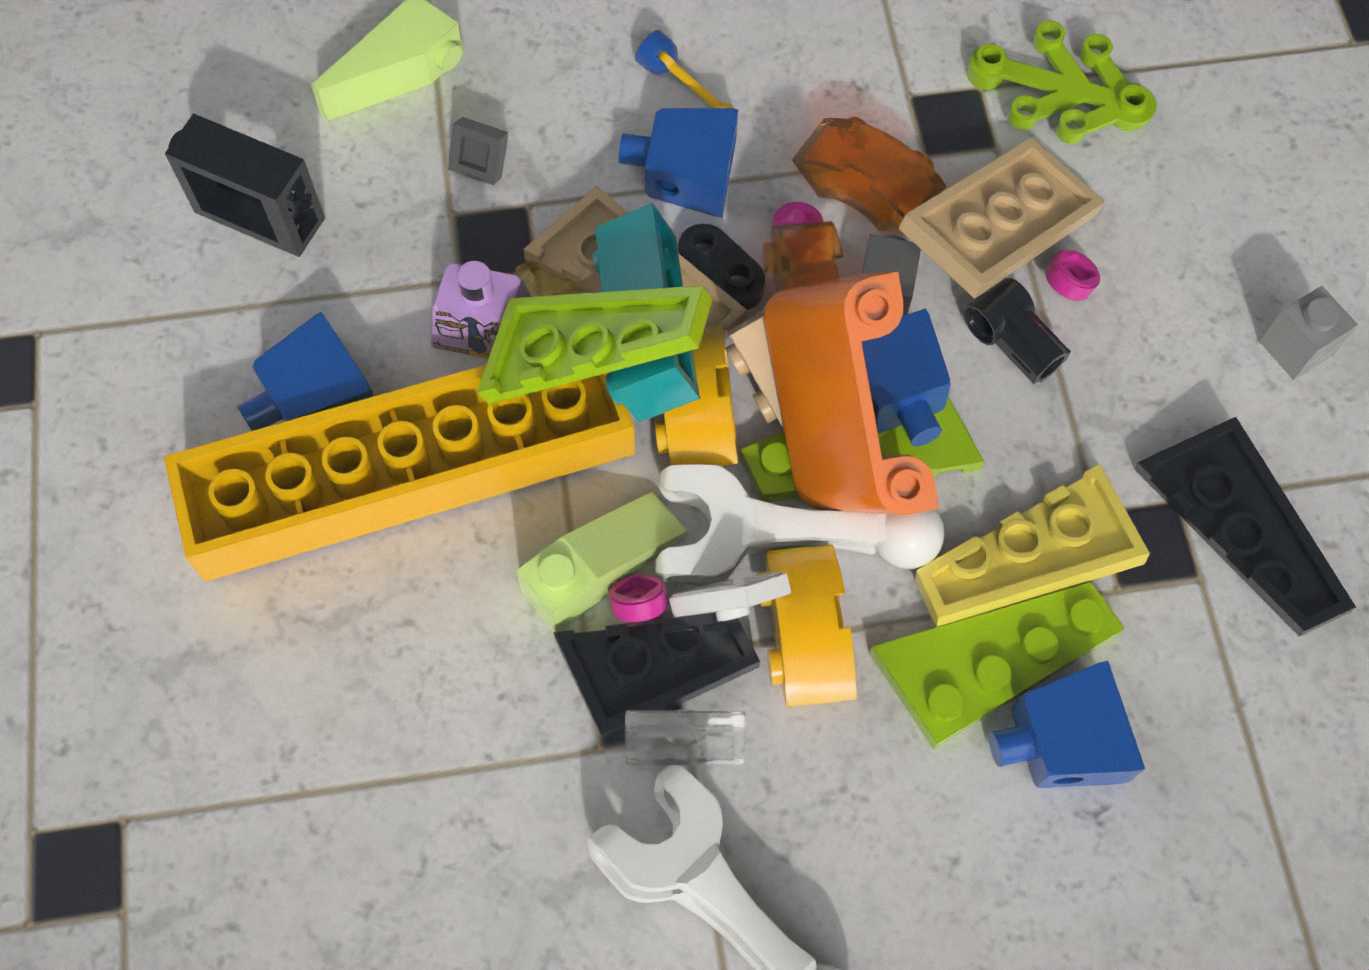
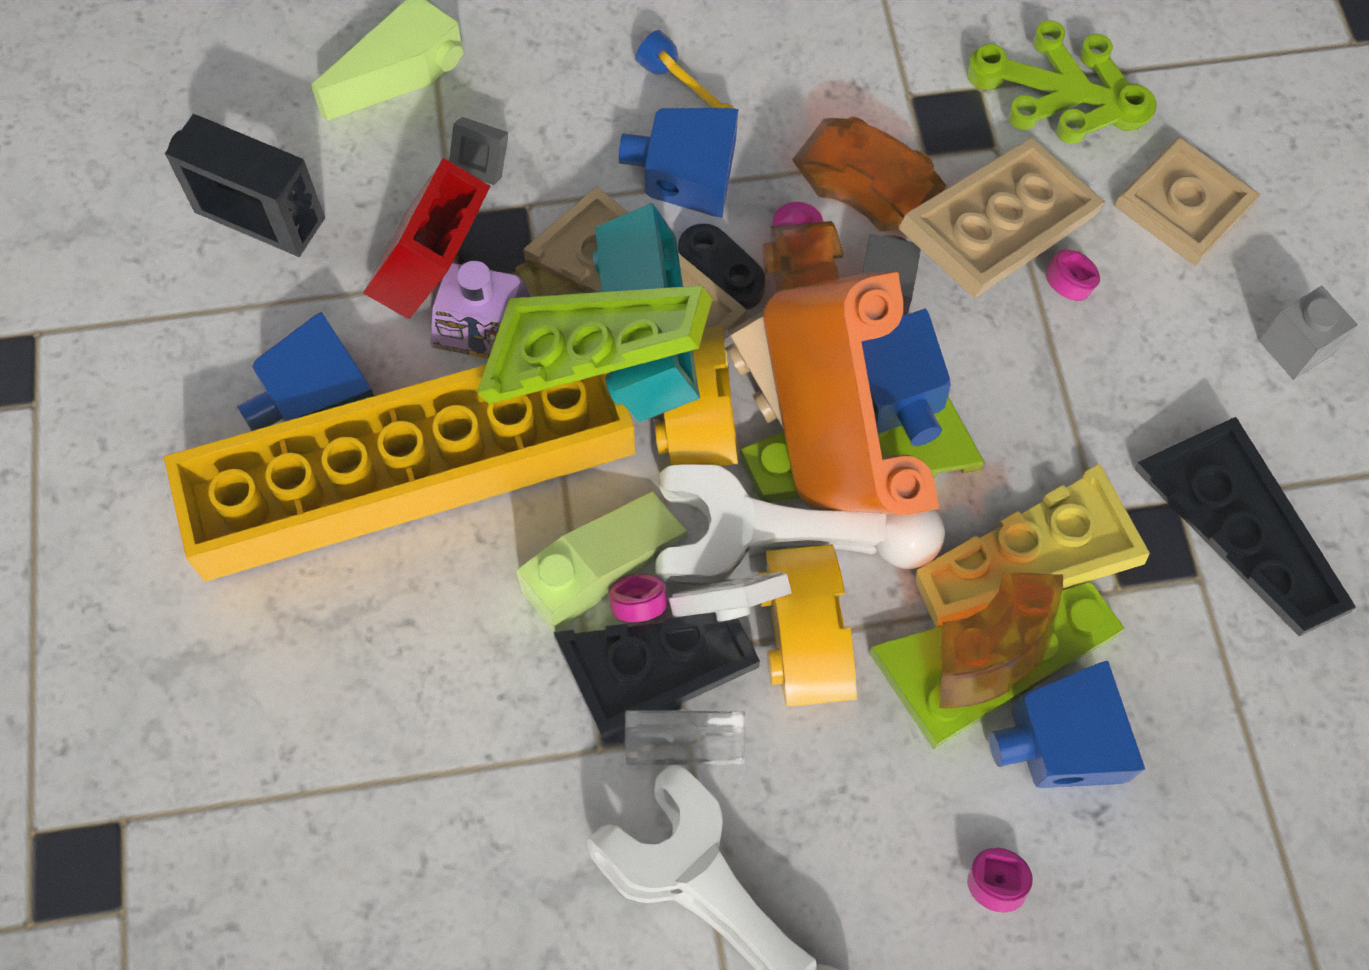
(427, 239): none -> red brick
(999, 880): none -> dark pink tile
(1000, 642): none -> clear orange brick
(1008, 320): black piece -> none
(1187, 200): none -> tan tile

